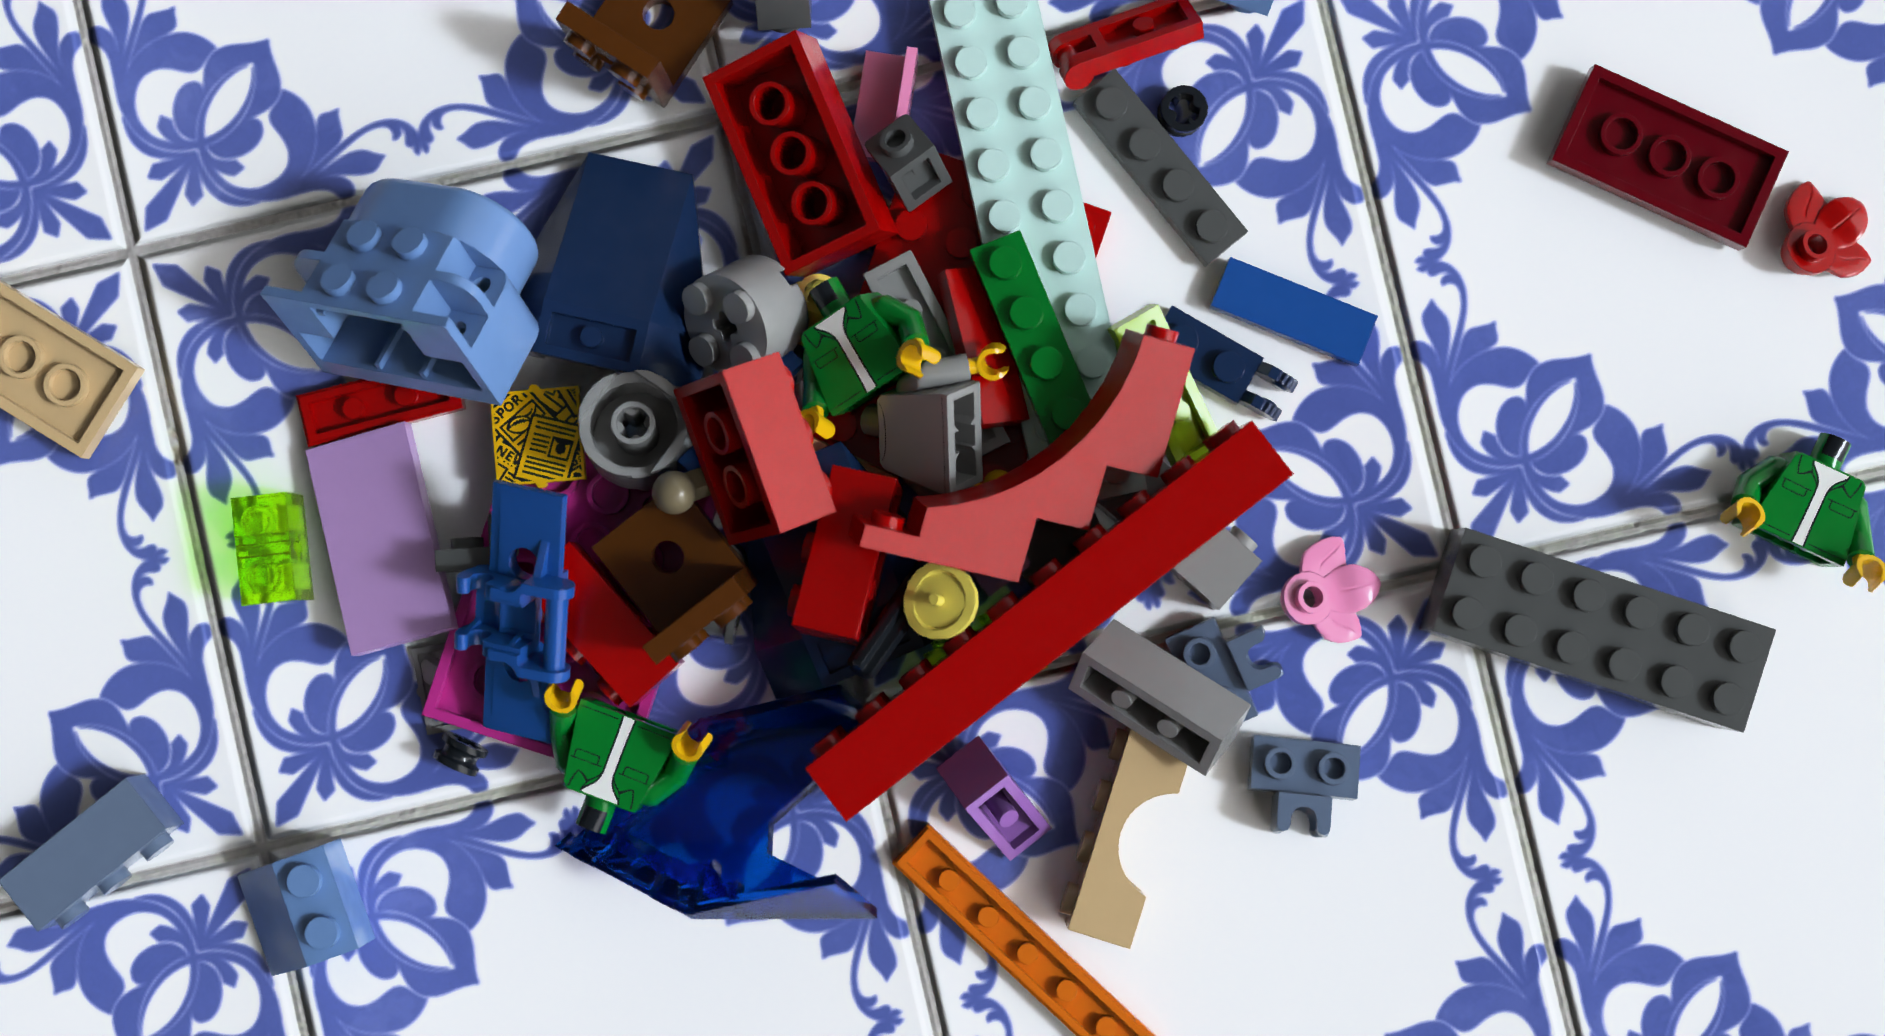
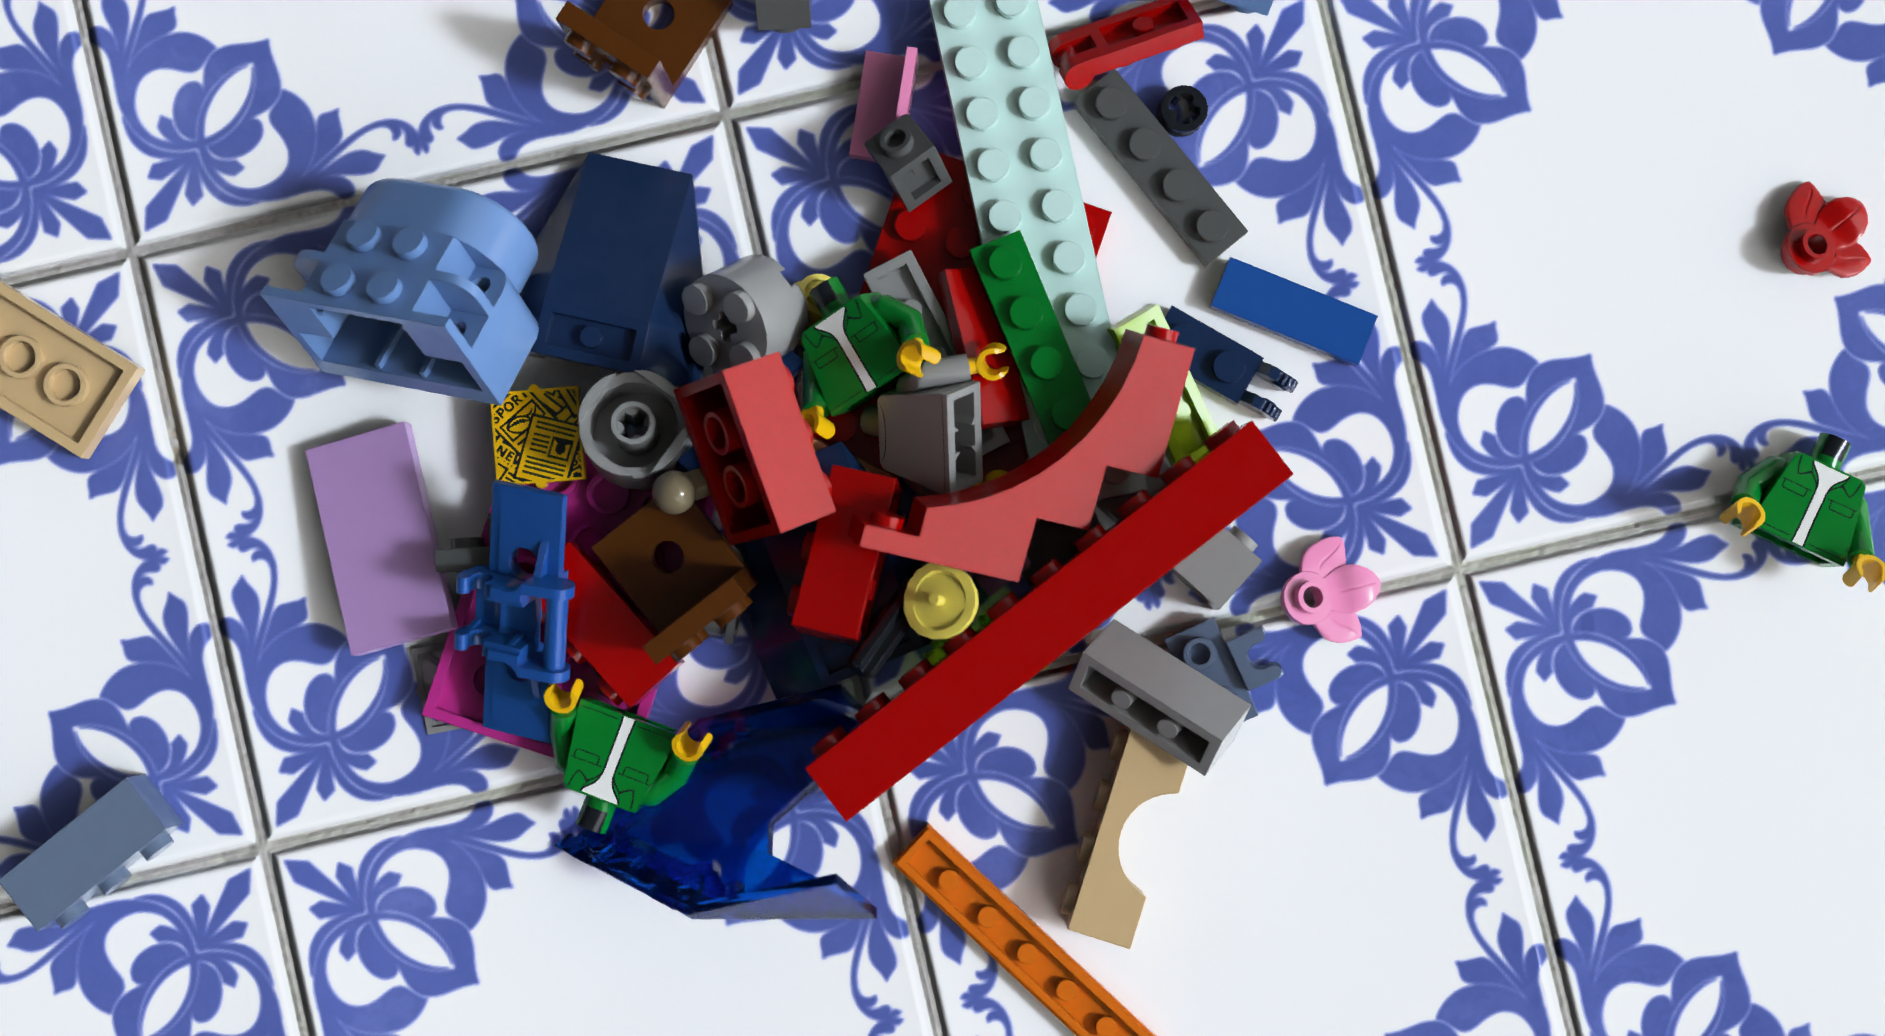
(272, 549): clear neon green brick -> none
(306, 908): medium blue slope -> none
(367, 406): red tile -> none
(460, 753): black bush -> none
(800, 154): red brick -> none
(993, 798): medium lavender slope -> none
(1303, 778): sand blue plate -> none
(1597, 629): dark grey brick -> none
(1667, 157): dark red plate -> none

